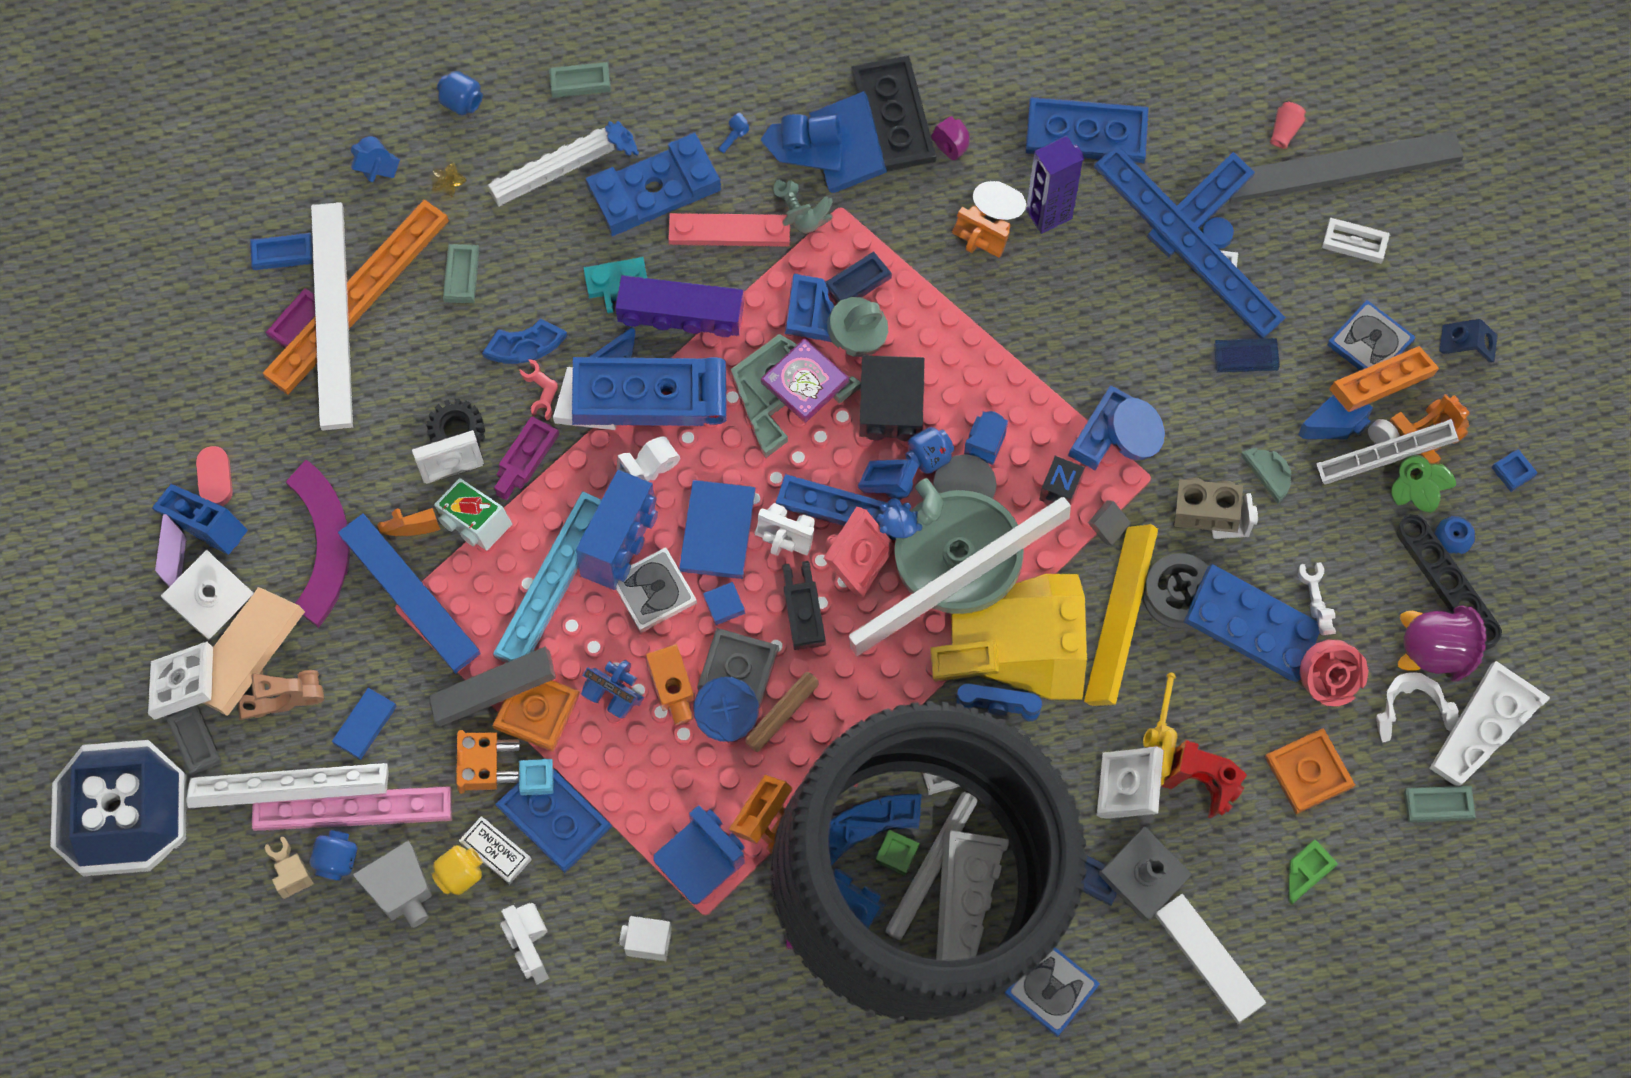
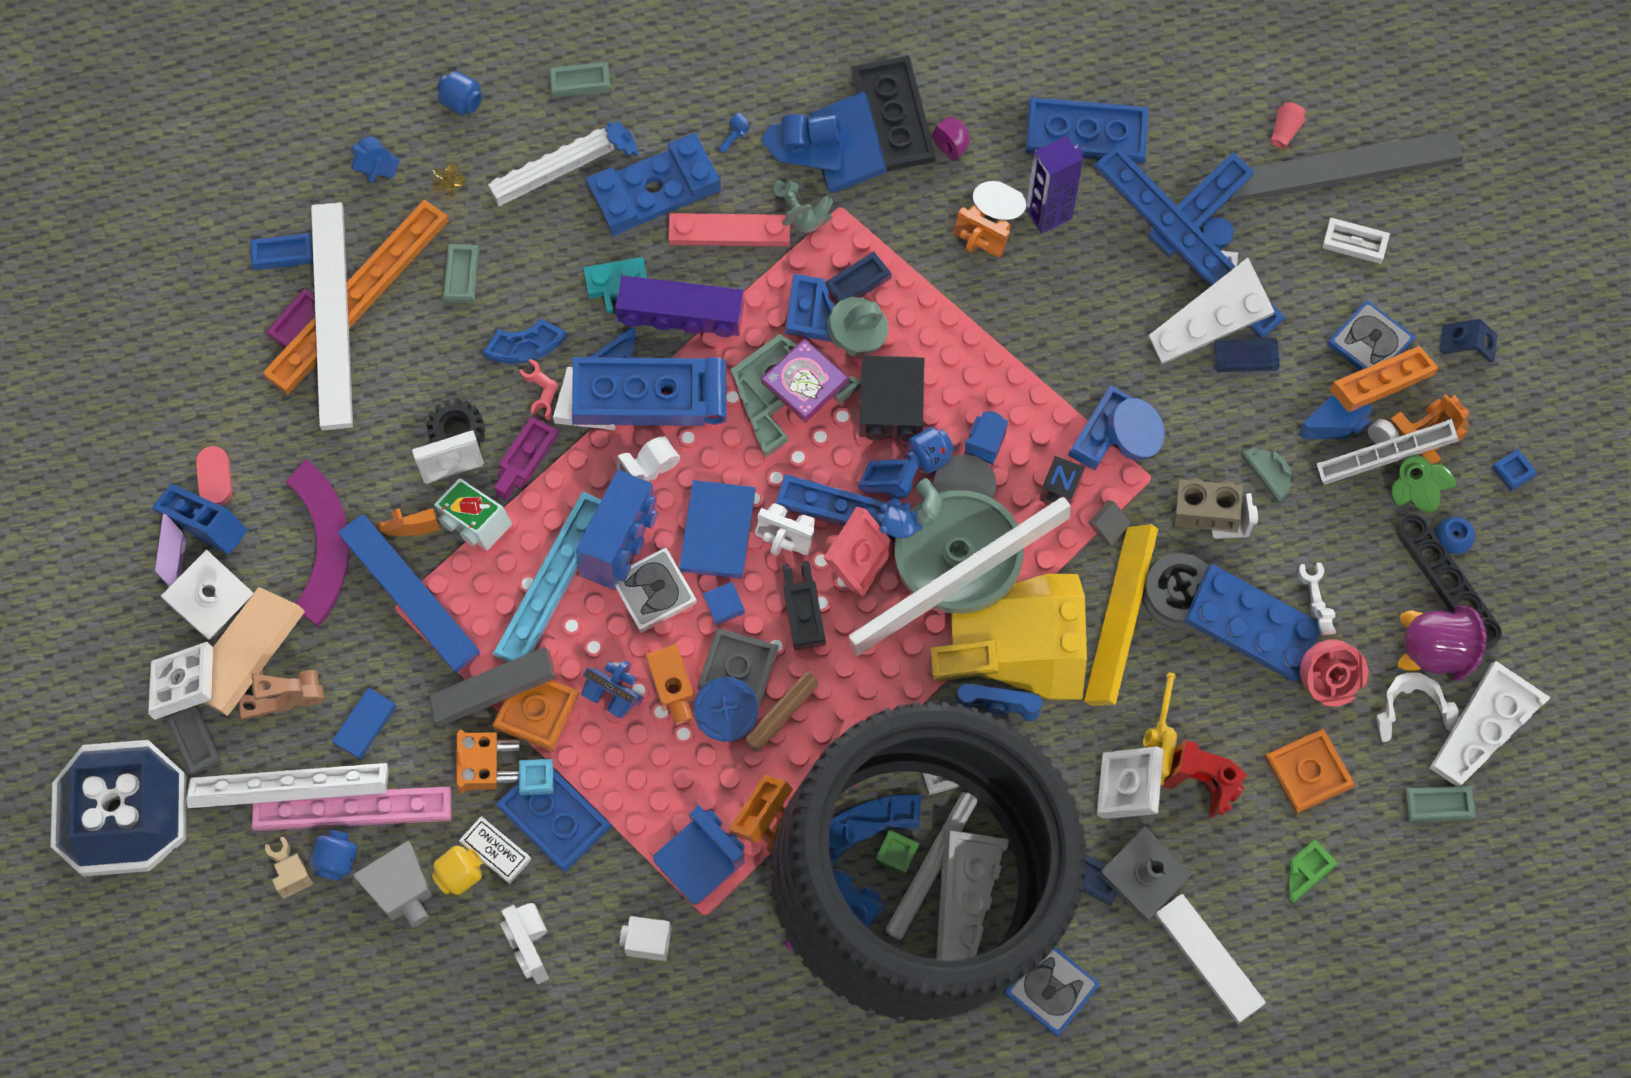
(1219, 311): none -> white wing

